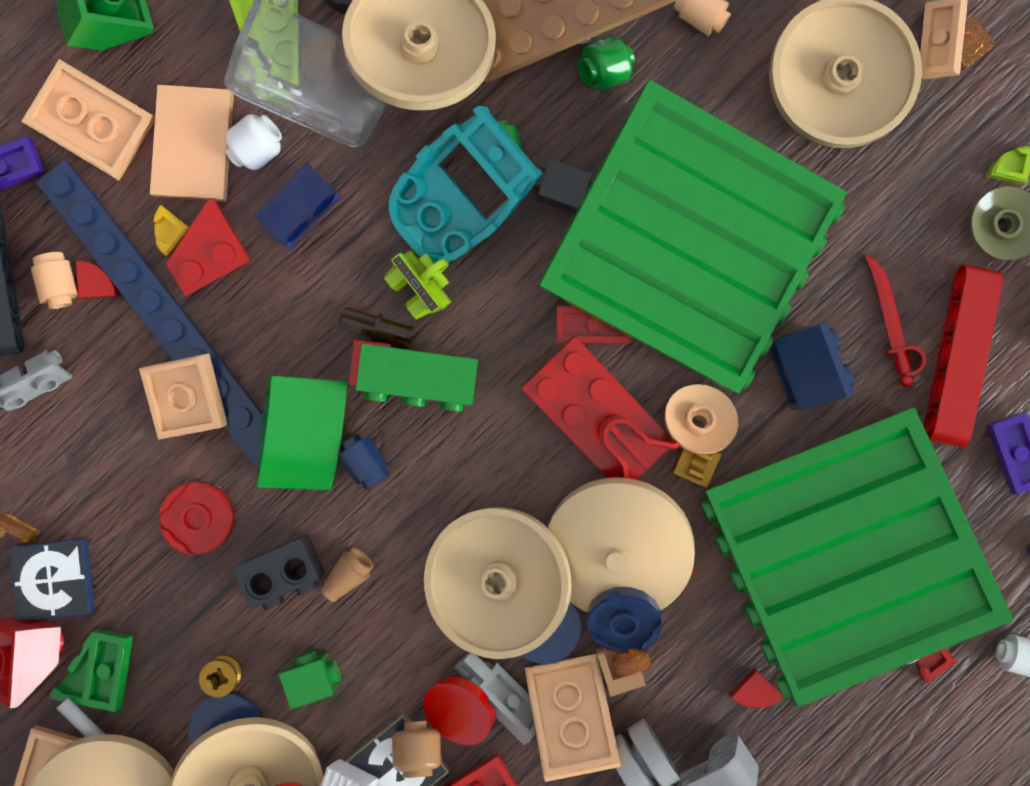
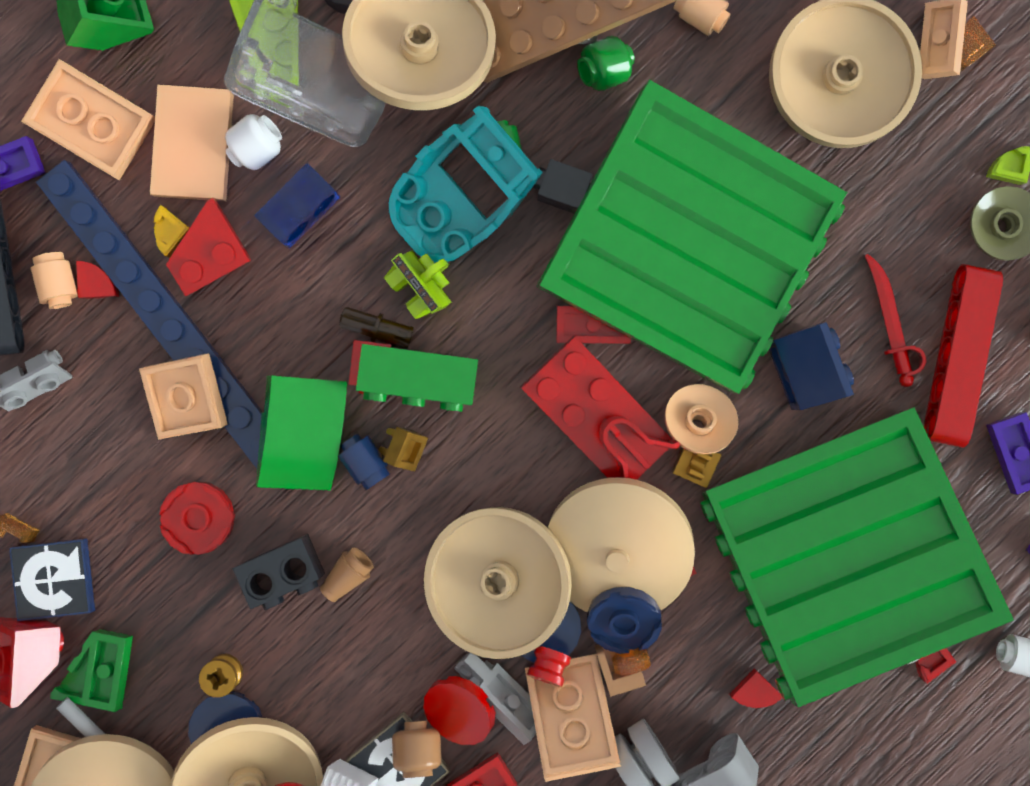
(310, 678): green brick -> none
(404, 448): none -> pearl gold tile
(549, 666): none -> red wheel

